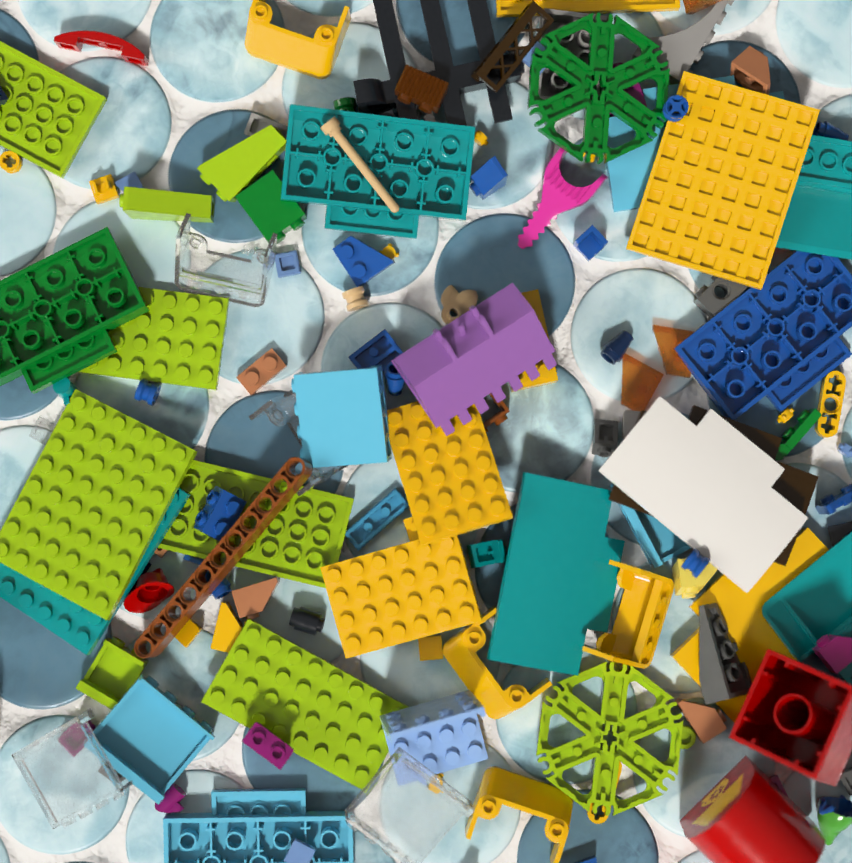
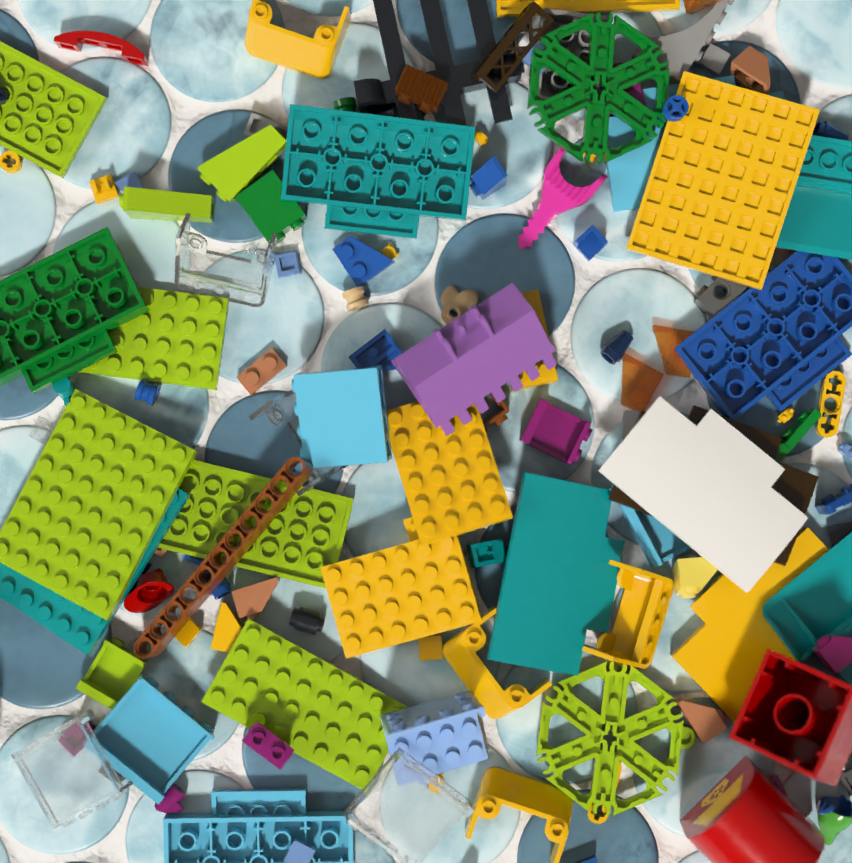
(219, 513): blue bracket -> none
(333, 129): tan piece -> none
(377, 519): dark azure tile -> none
(394, 380): blue cone -> none
(556, 432): none -> magenta panel
(605, 437): dark grey bracket -> none
(695, 563): blue wheel -> none
(714, 59): none -> light grey tile
(719, 666): dark grey wedge -> none

